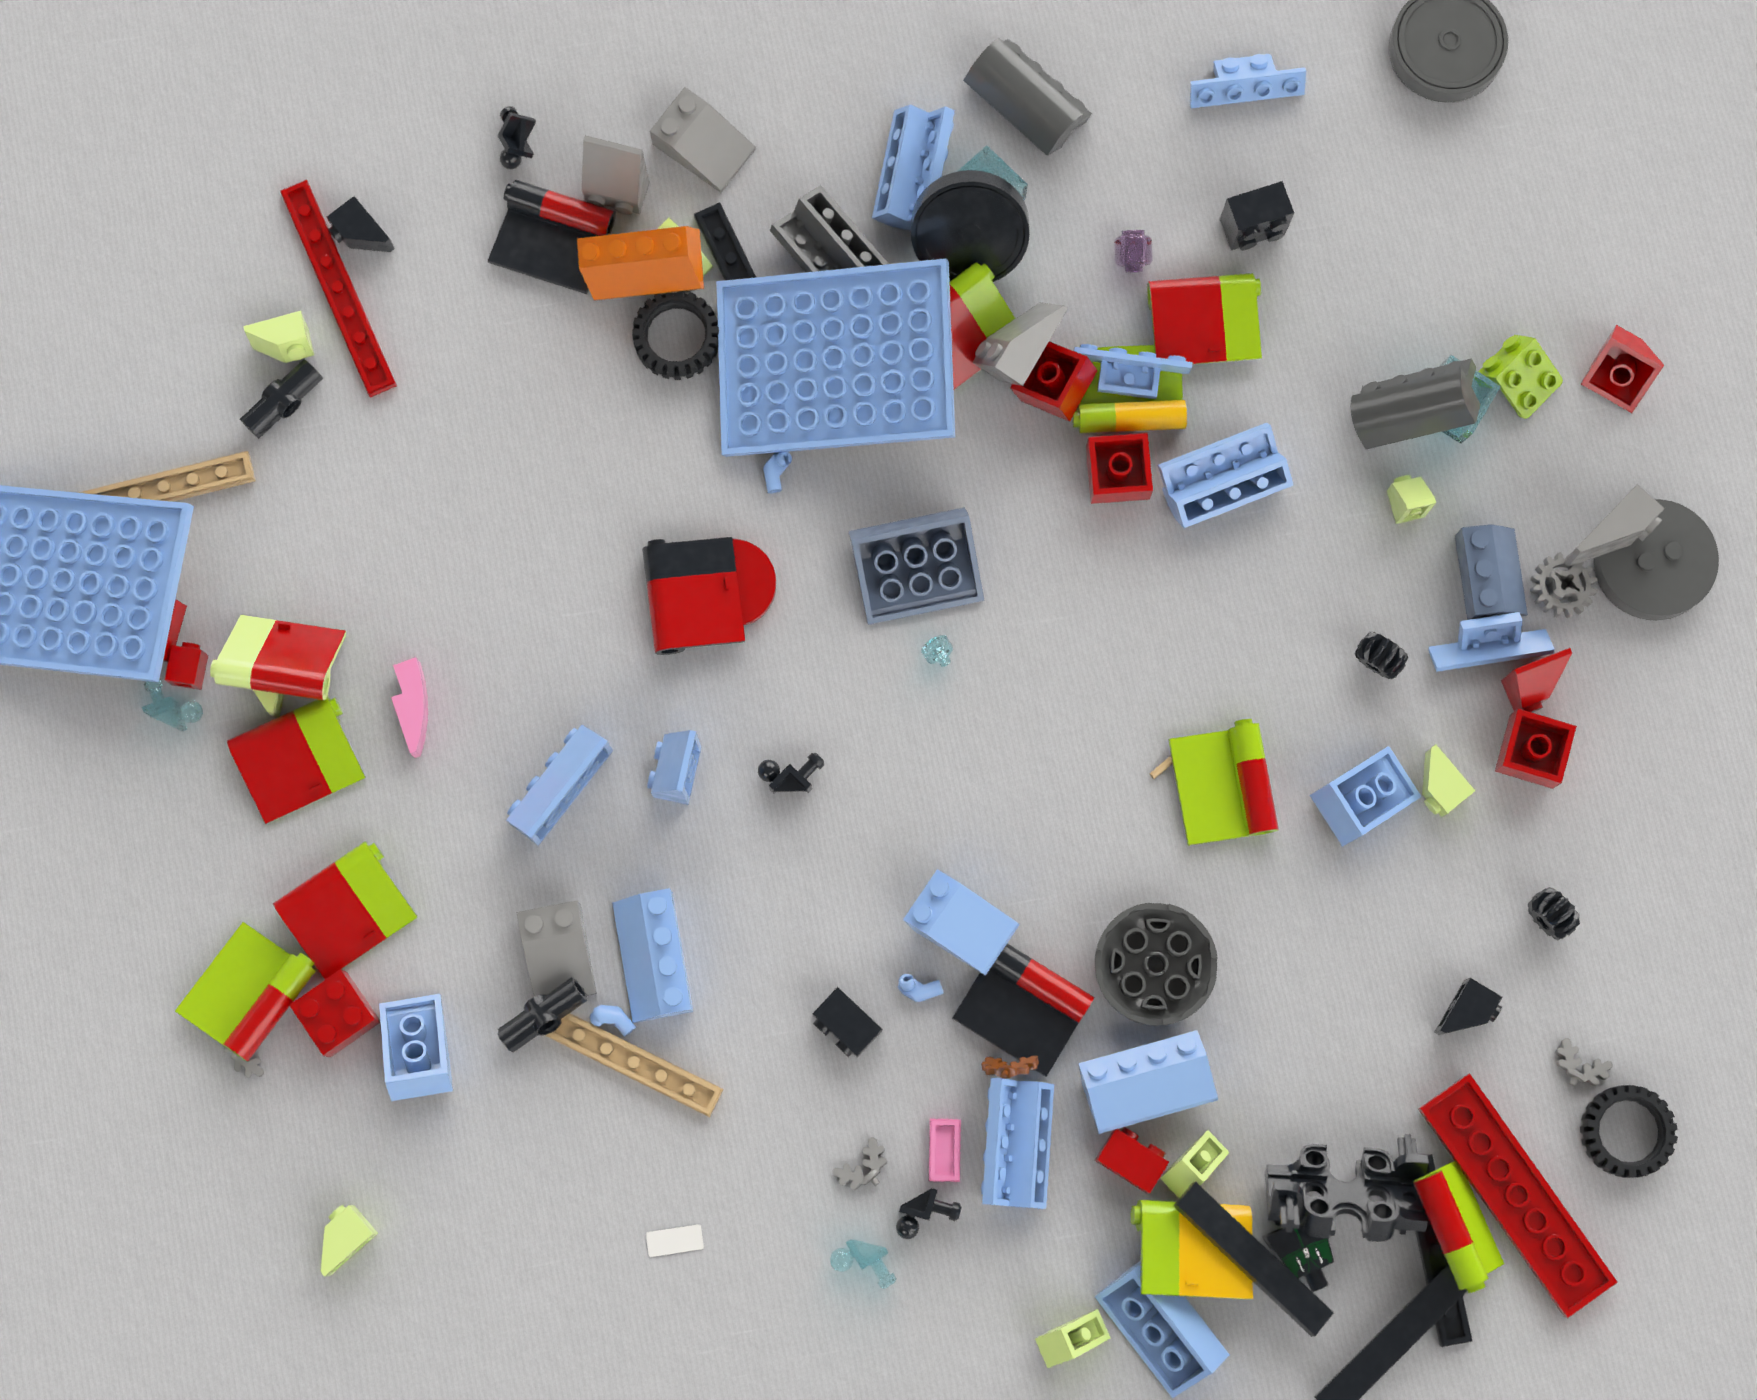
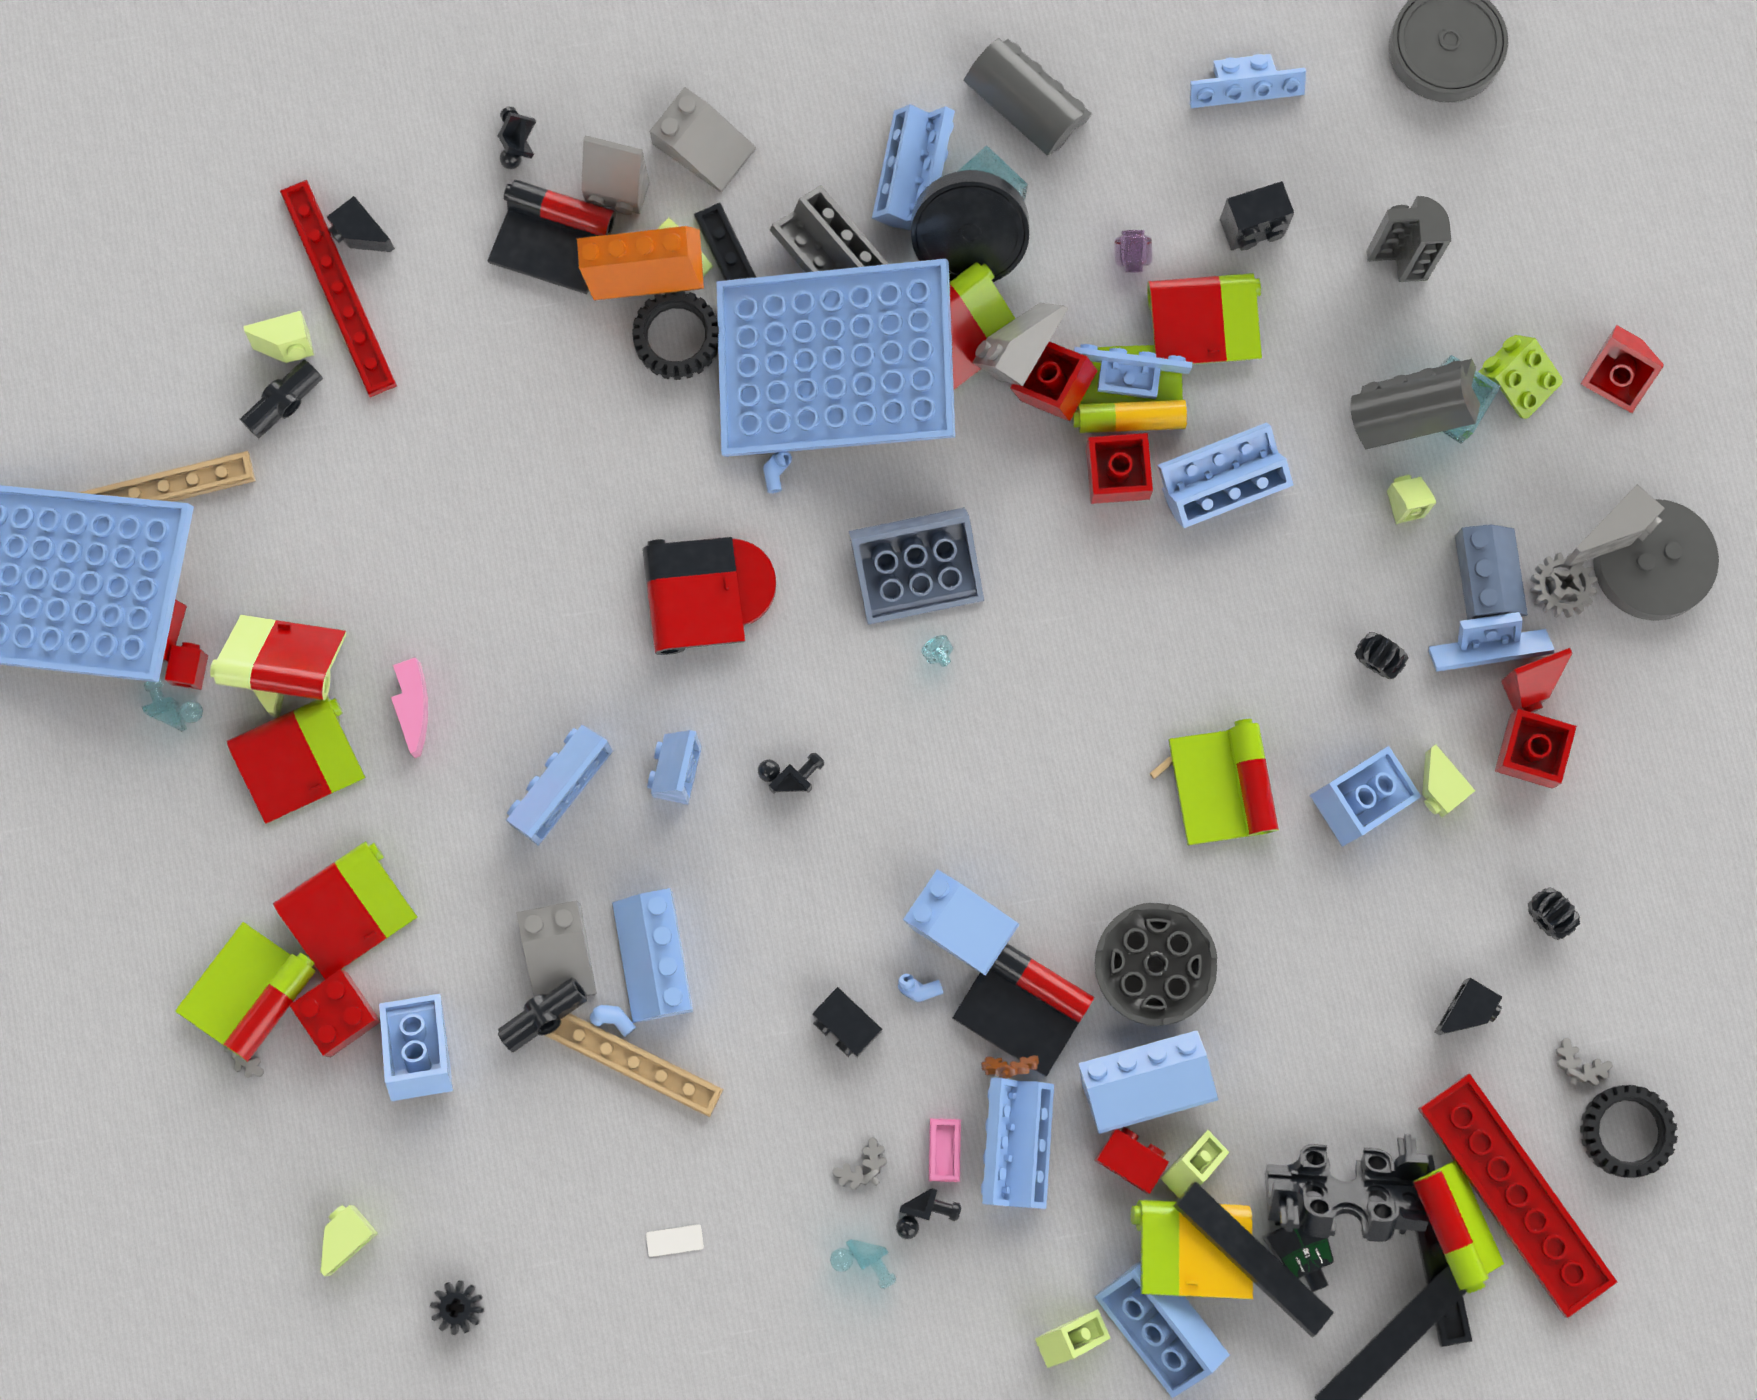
(462, 1317): none -> black gear
(1413, 238): none -> dark grey brick

